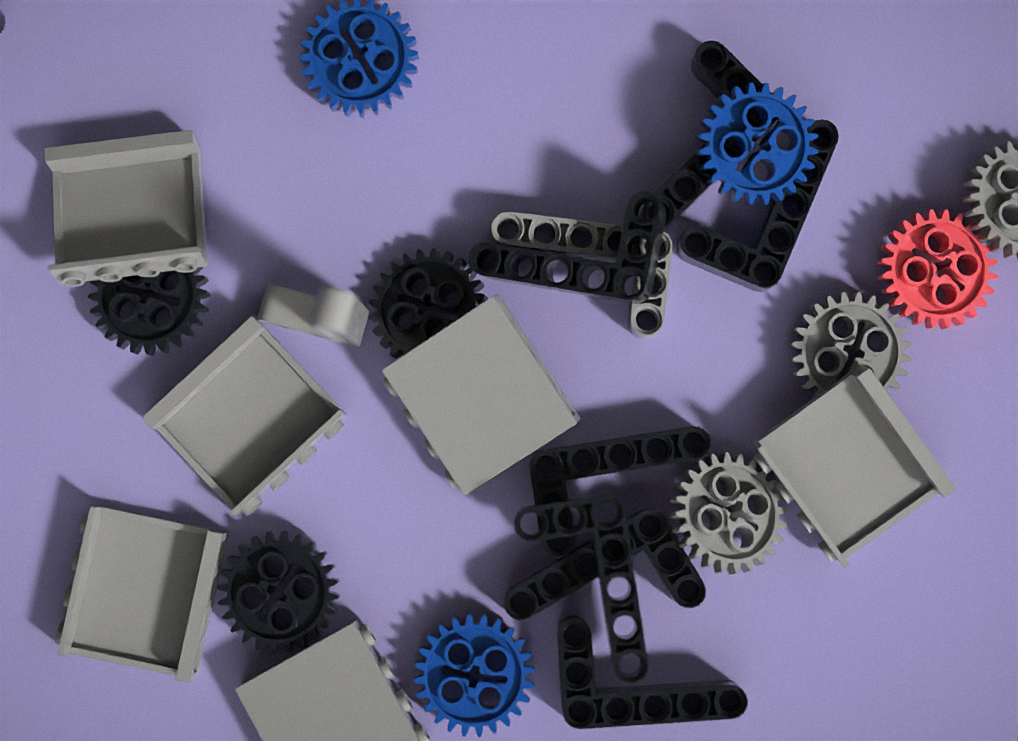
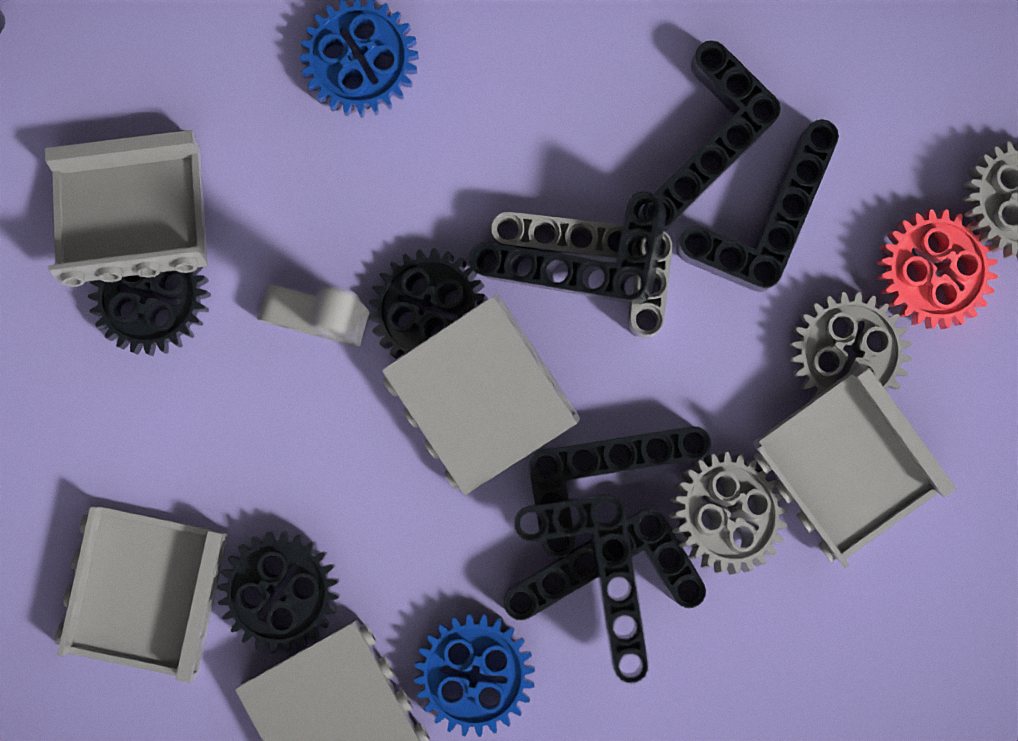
(246, 417): light grey panel -> none
(635, 696): black beam -> none
(781, 165): blue gear -> none

